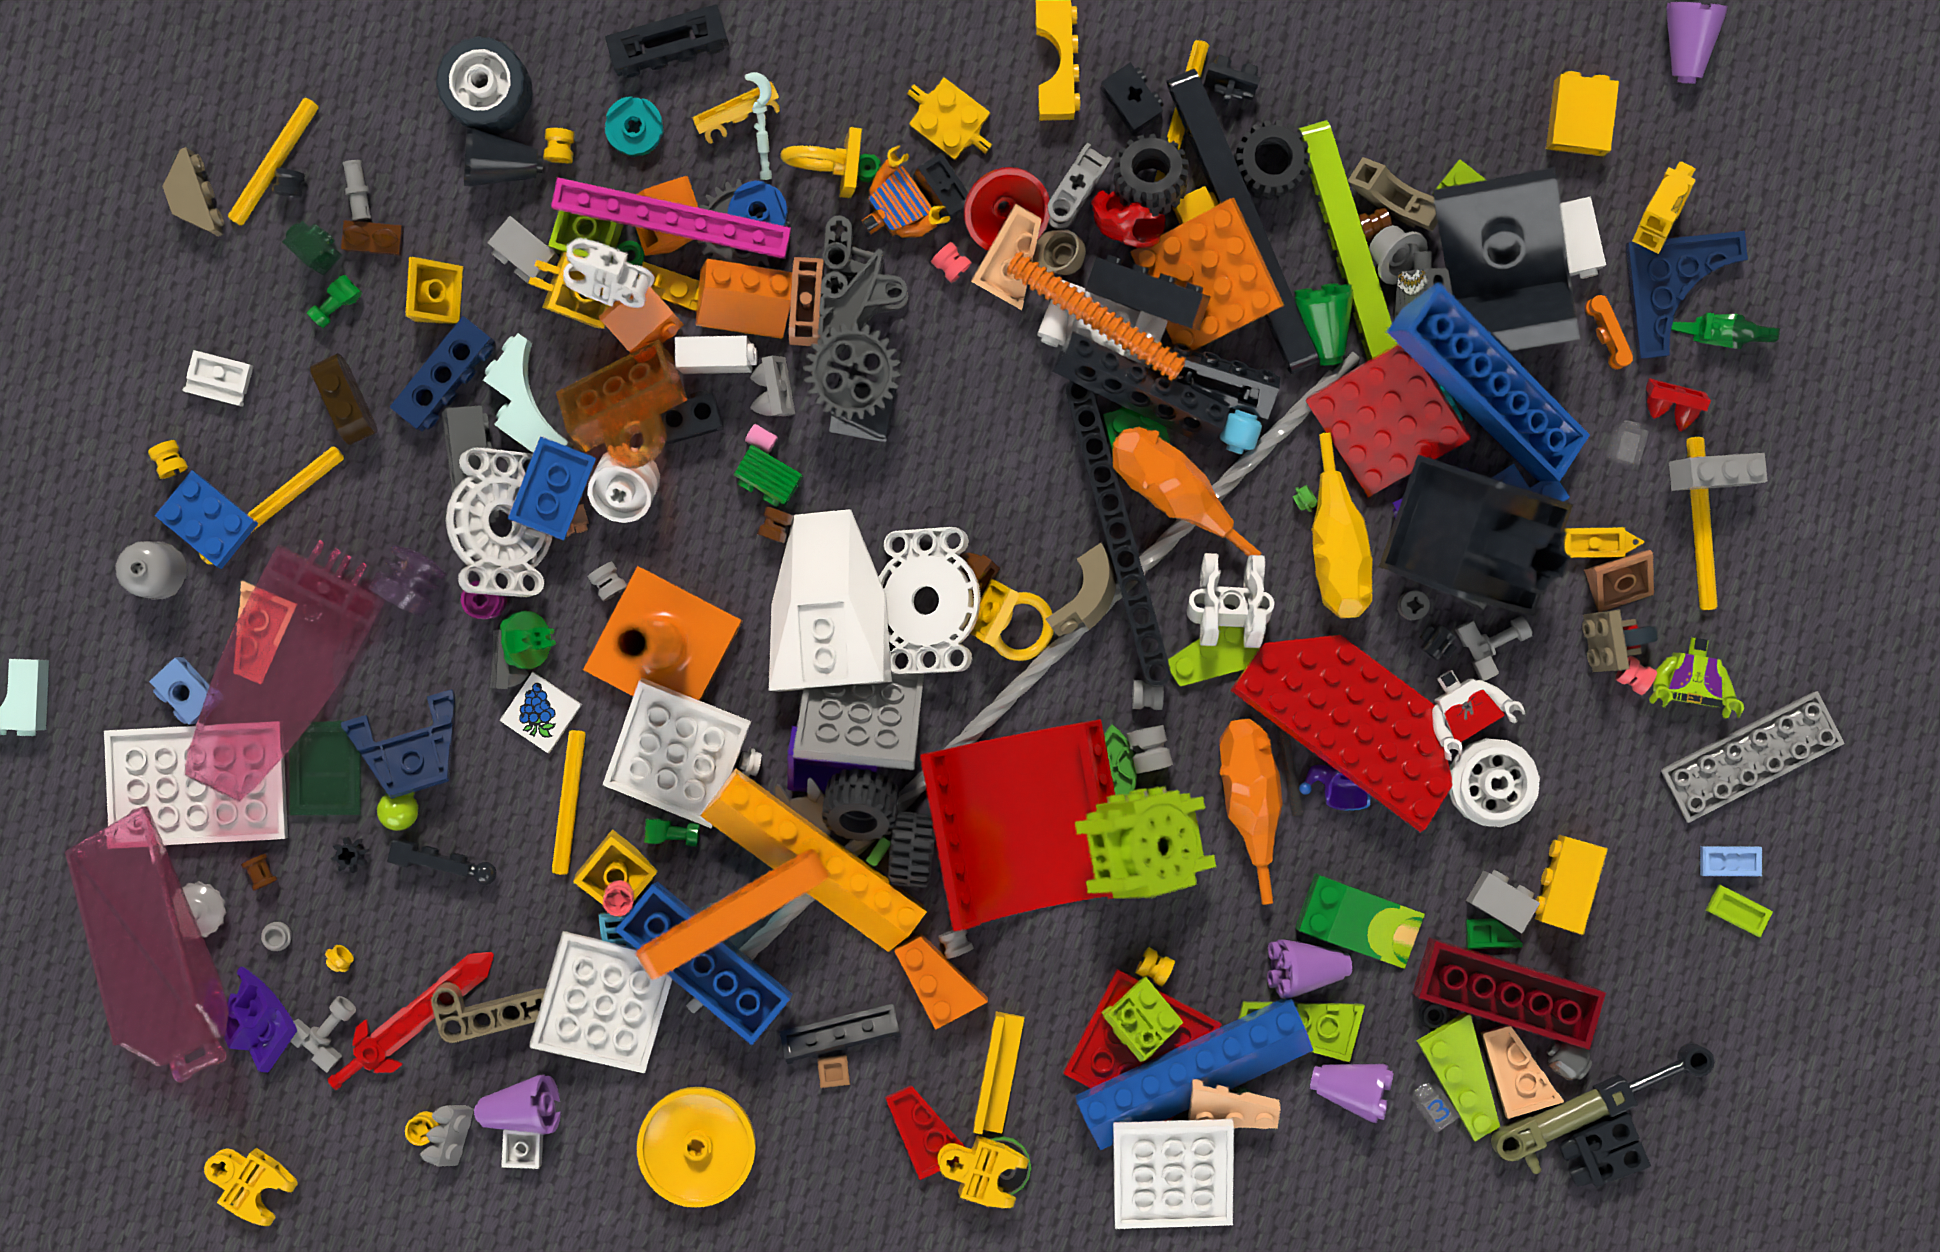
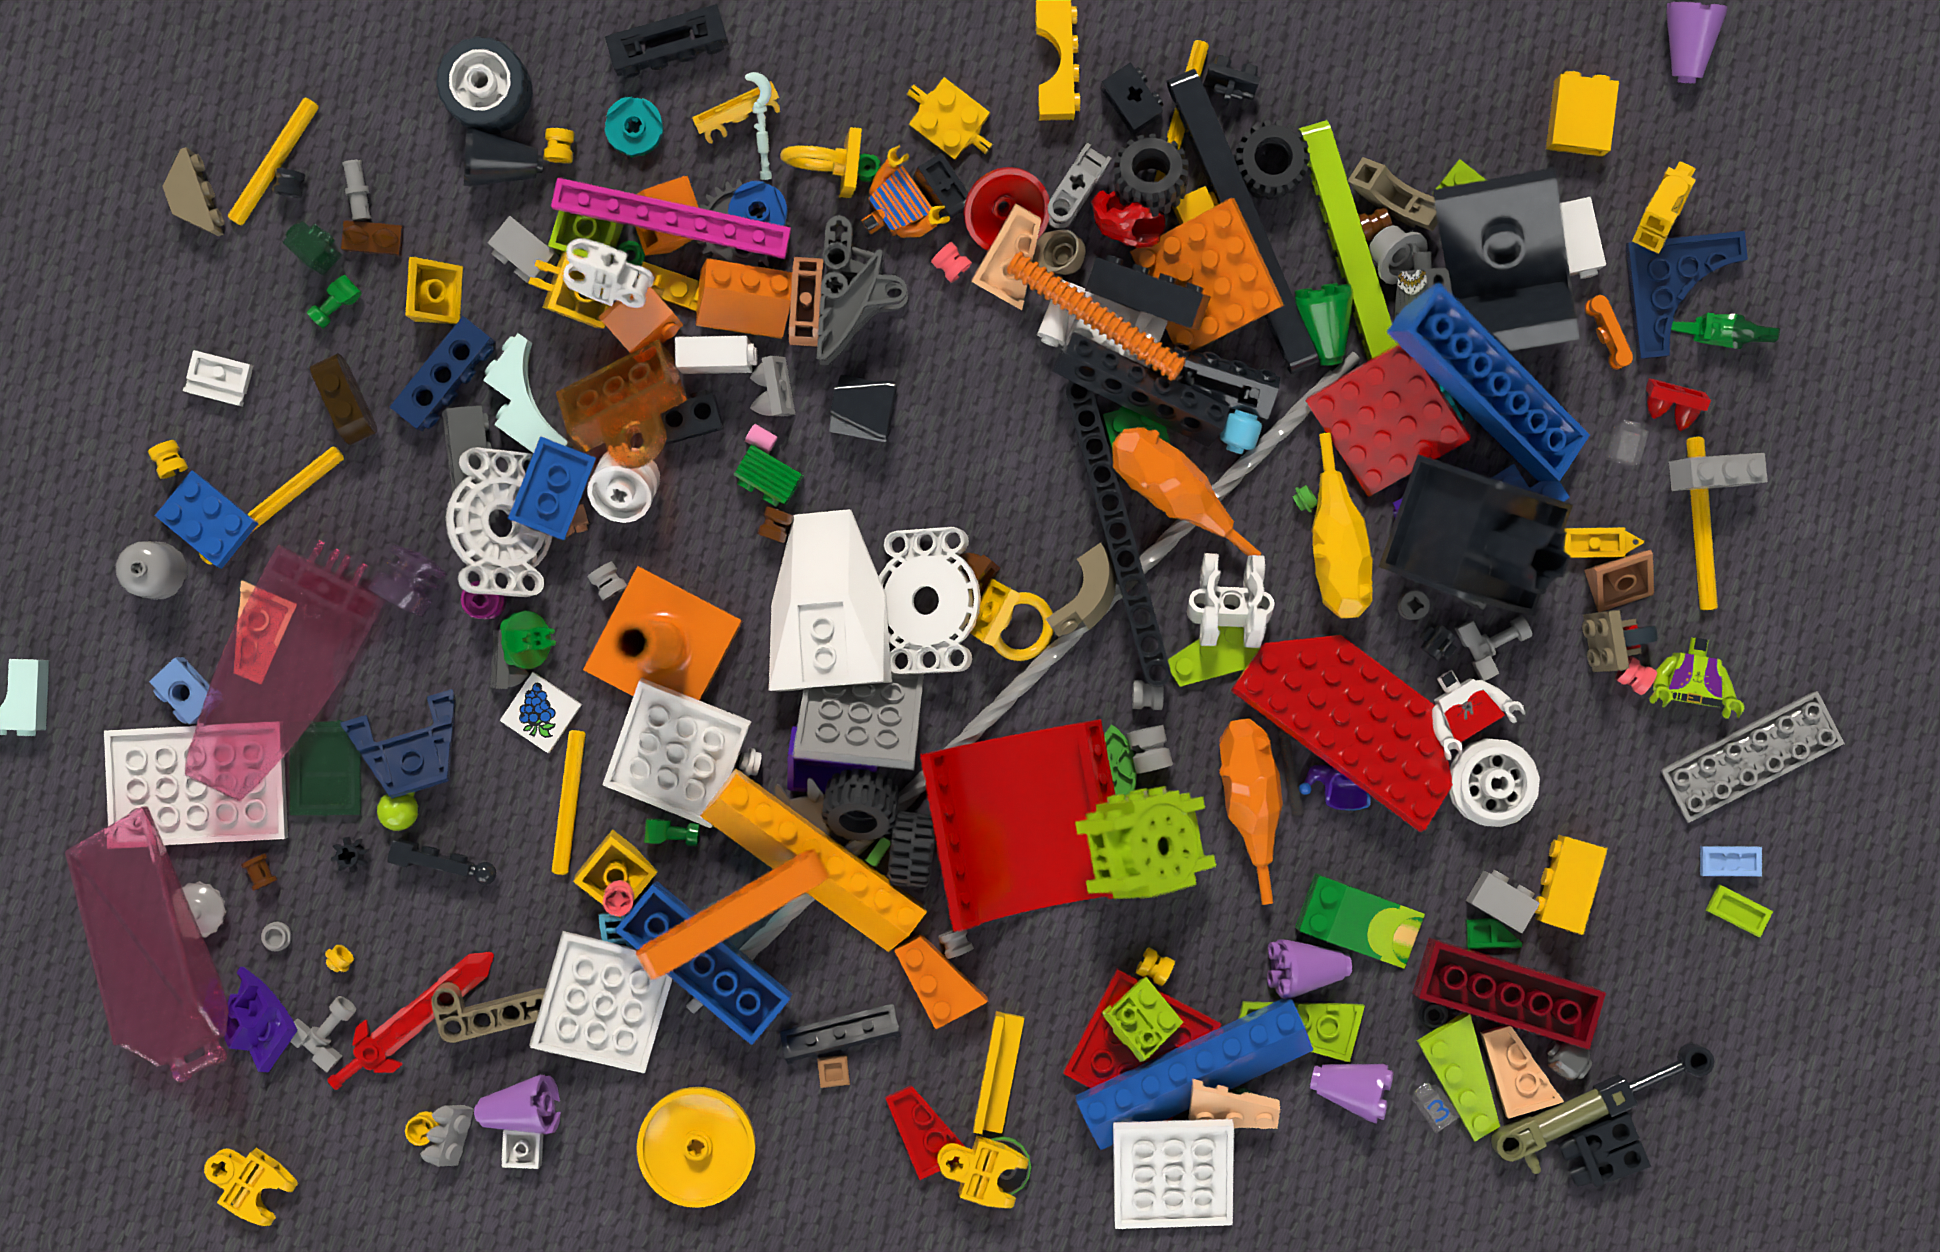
(843, 396): dark grey gear -> none

